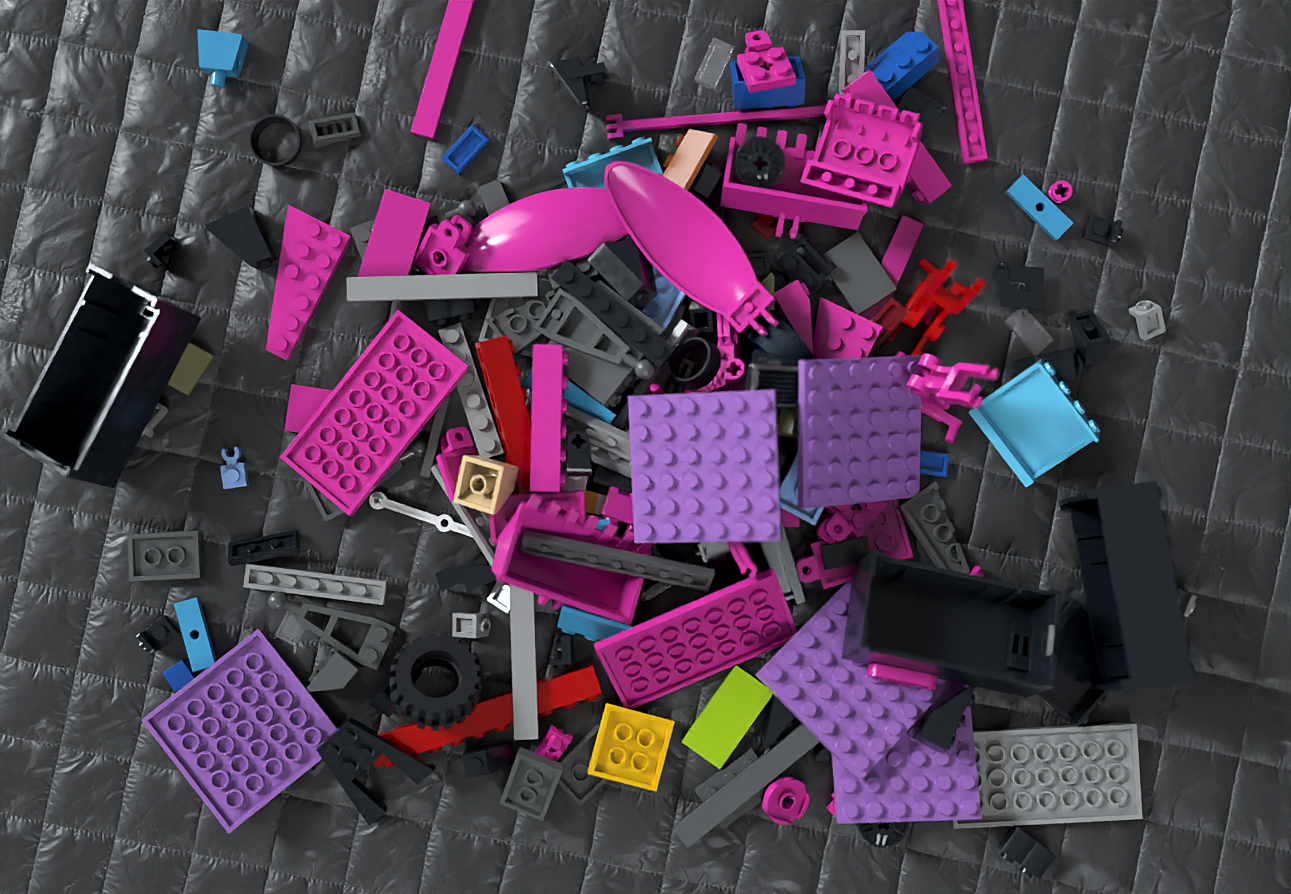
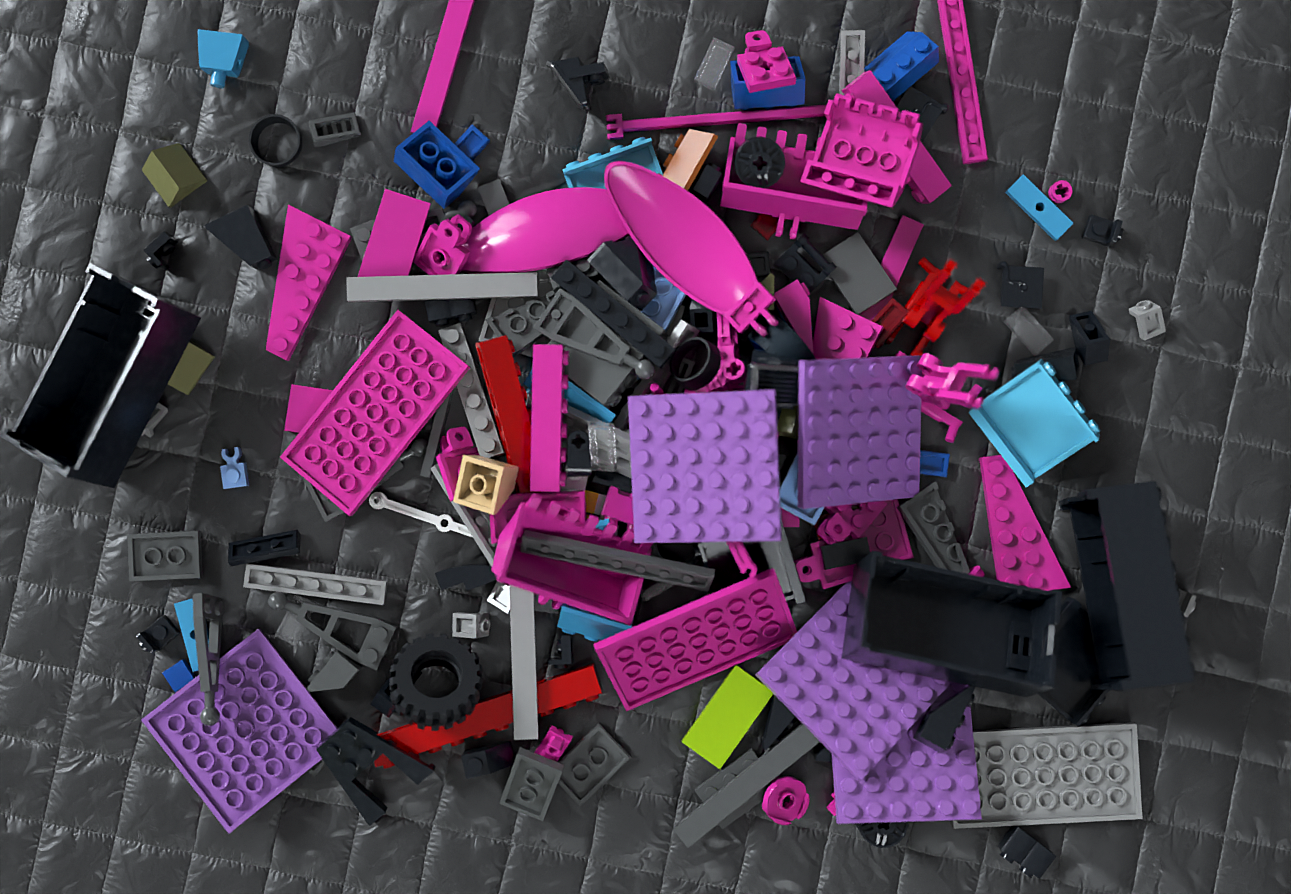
(173, 173): none -> olive slope
(208, 609): none -> dark grey plate
(435, 164): none -> blue slope
(602, 446): none -> clear tile
(631, 747): yellow plate -> none
(902, 676): dark pink beam -> none
(1017, 539): none -> dark pink wing

